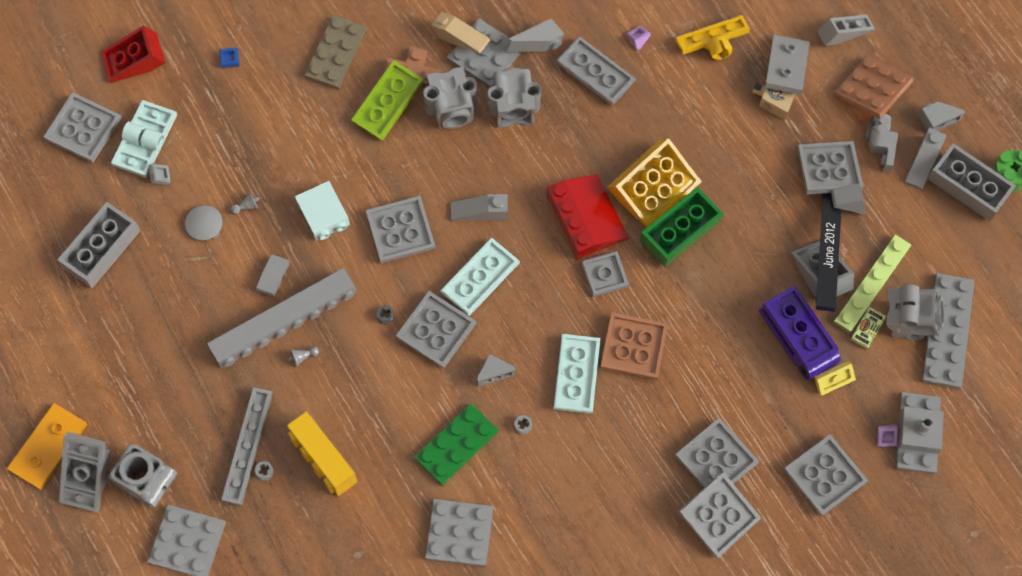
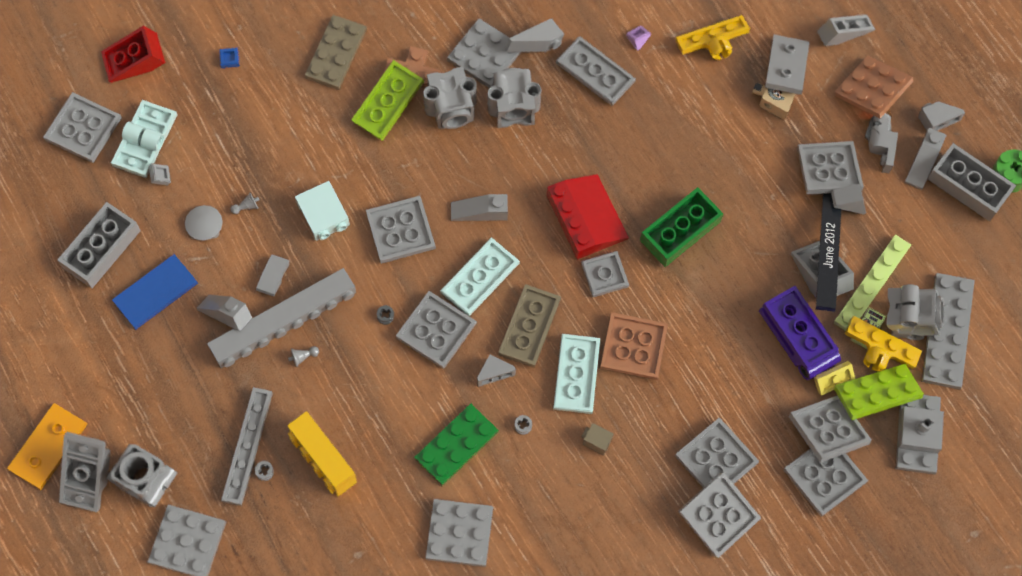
(155, 291): none -> blue tile
(226, 310): none -> light grey slope
(459, 33): tan slope -> none
(529, 325): none -> dark tan plate
(597, 438): none -> dark tan brick
(654, 182): yellow slope -> none
(829, 429): none -> light grey plate
(878, 391): none -> lime plate
(881, 346): none -> yellow plate
(887, 435): lavender slope -> none

